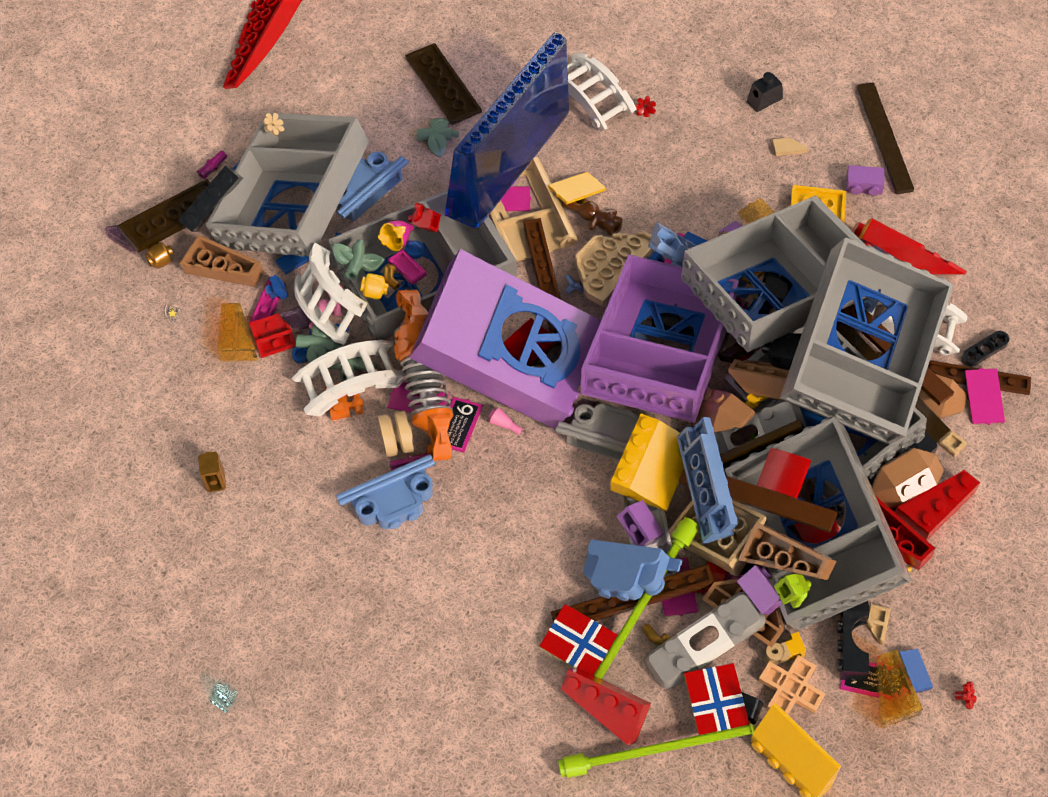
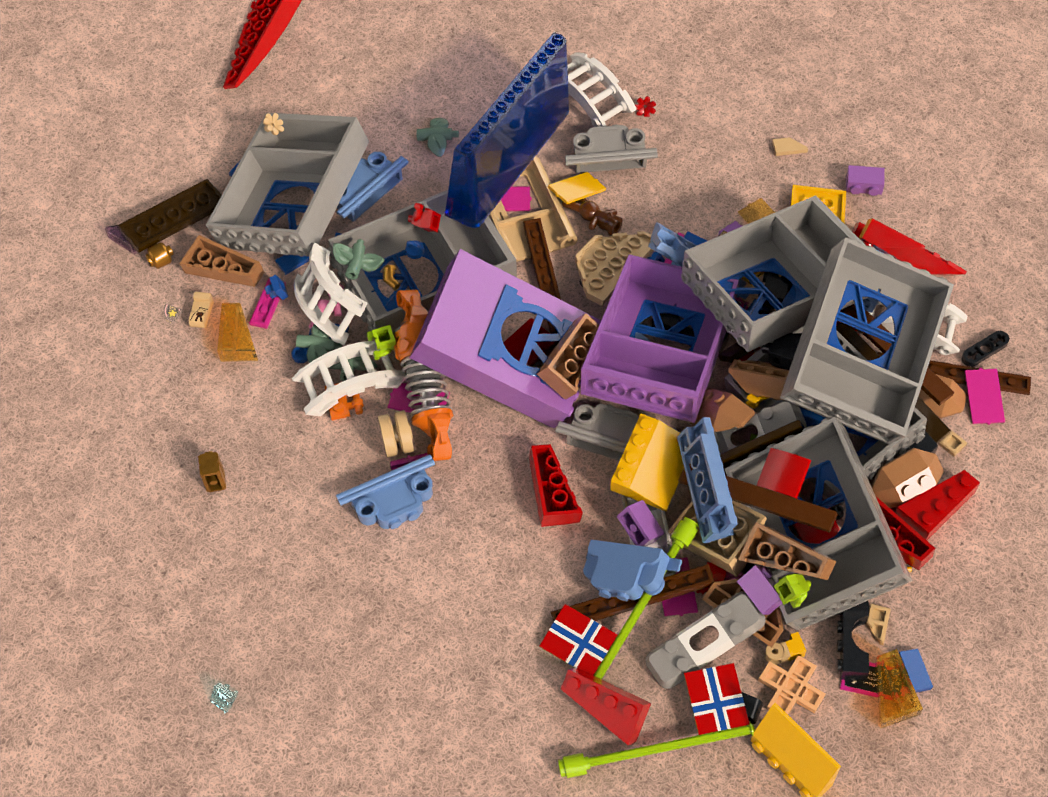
(201, 309): none -> tan leg
(202, 207): black arch -> none
(211, 165): magenta axle -> none
(272, 335): red slope -> none
(296, 318): clear purple slope -> none
(373, 286): yellow head -> none
(384, 341): none -> lime piece
(395, 234): yellow hat -> none
(407, 267): dark pink tile -> none
(443, 84): dark brown tile -> none
(463, 422): black piece -> none
(501, 419): bright pink cone -> none
(553, 495): none -> red wedge
(565, 362): none -> medium nougat wedge
(572, 285): medium blue plant -> none
(610, 149): none -> light grey brick
(653, 636): pearl gold arm -> none
(765, 92): black torso -> none
(885, 138): dark brown tile -> none
(967, 695): red plant -> none

